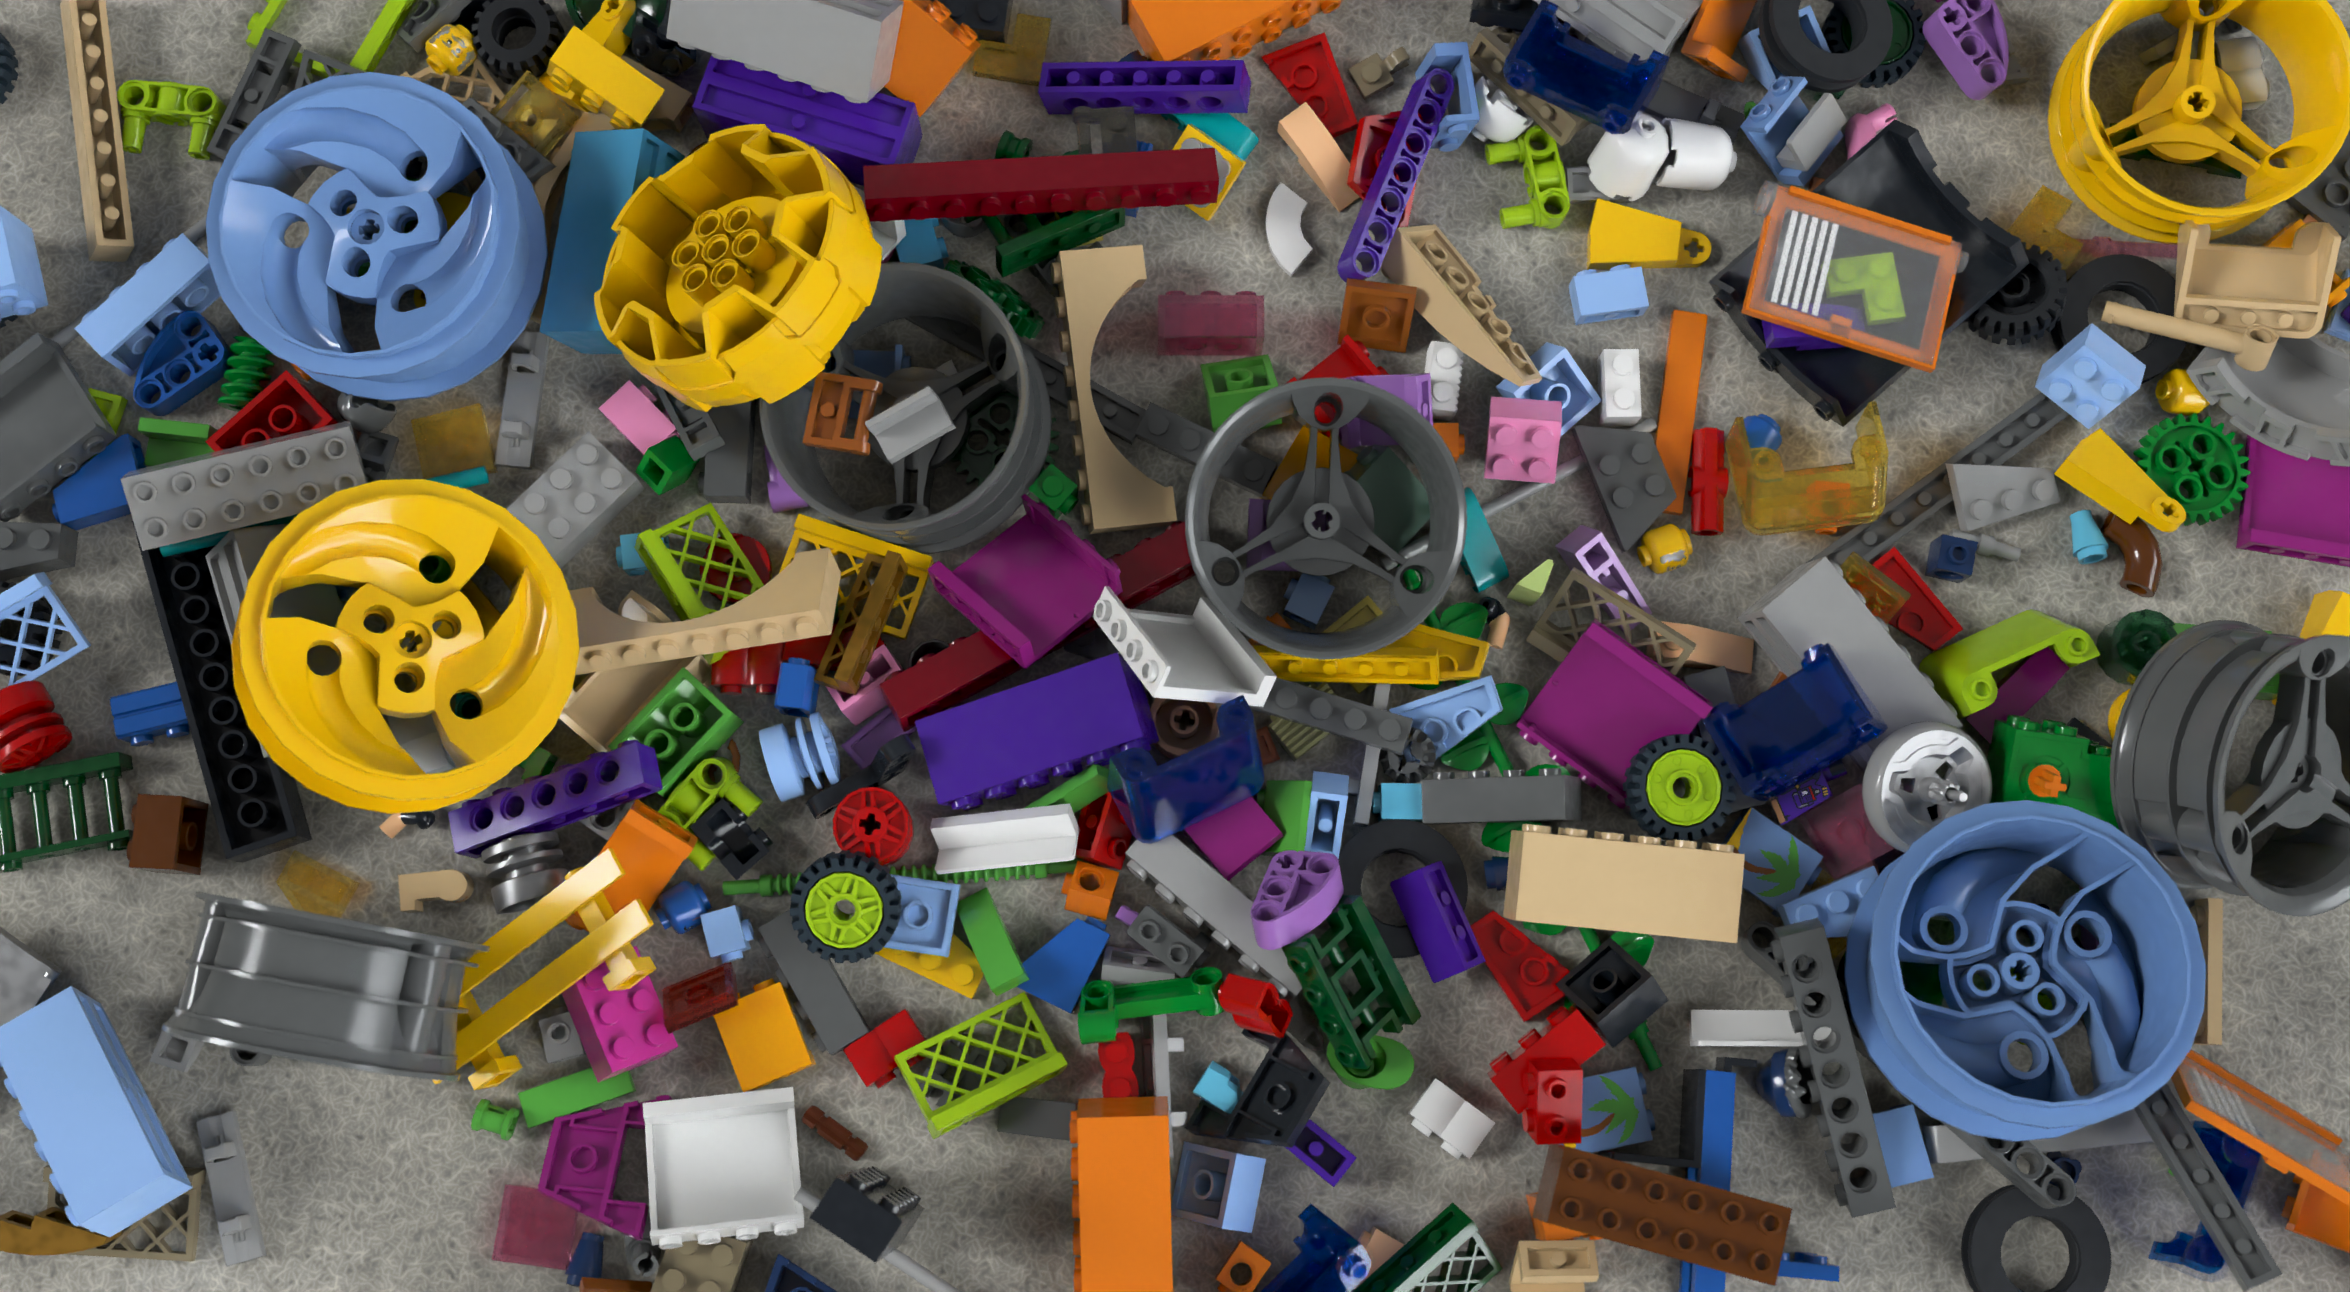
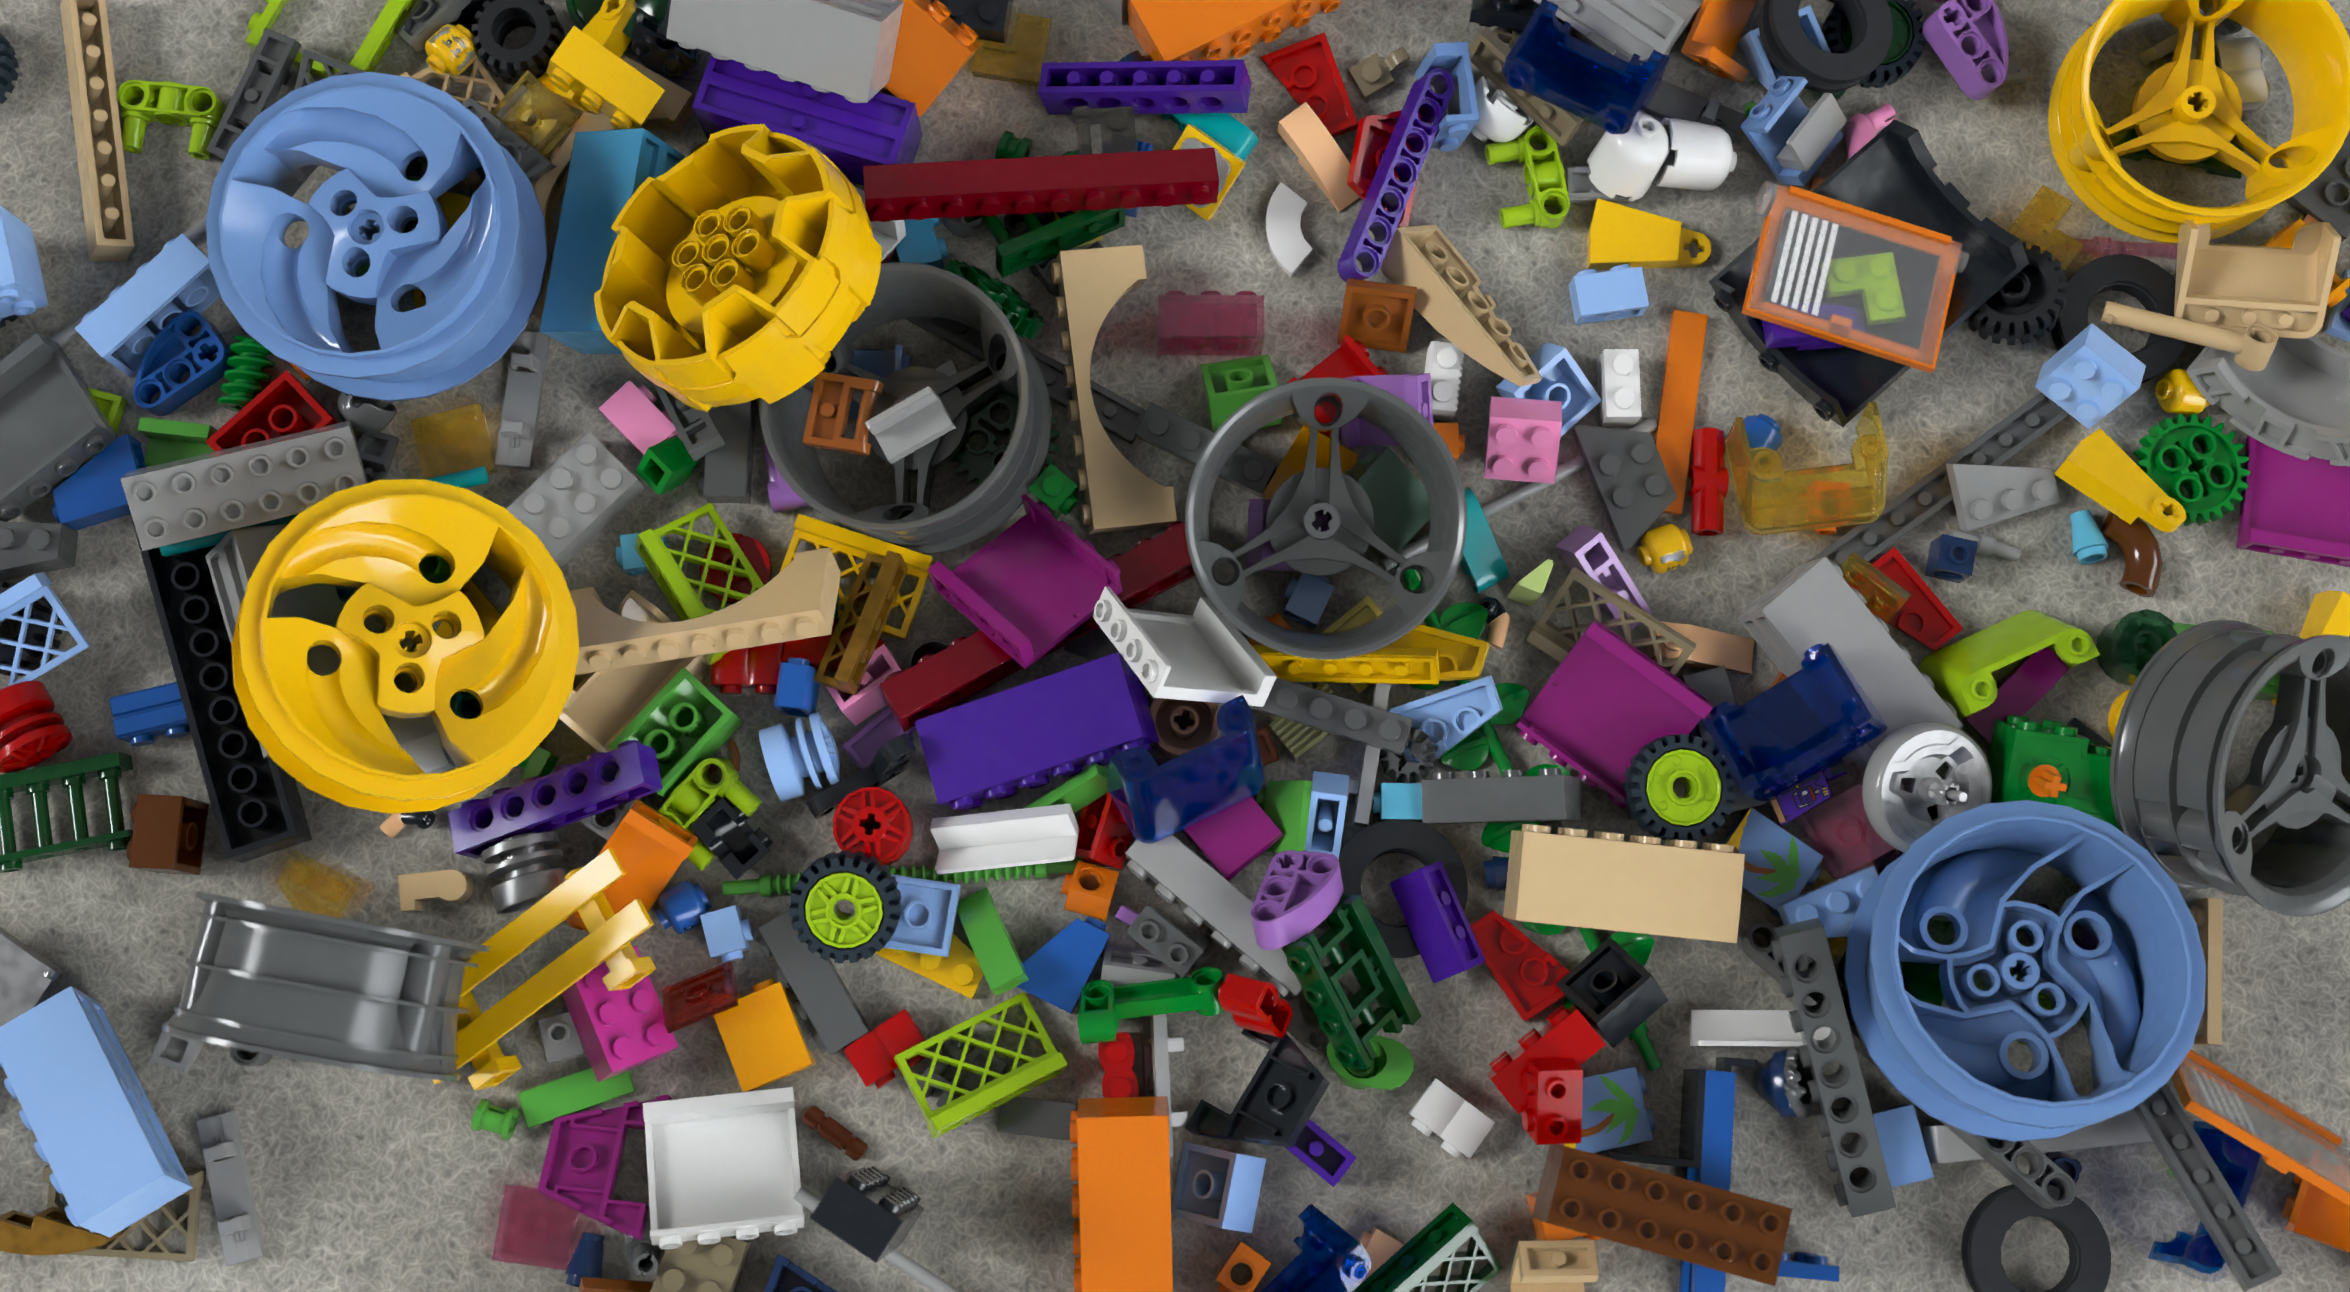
(1219, 1088): medium azure rock -> none

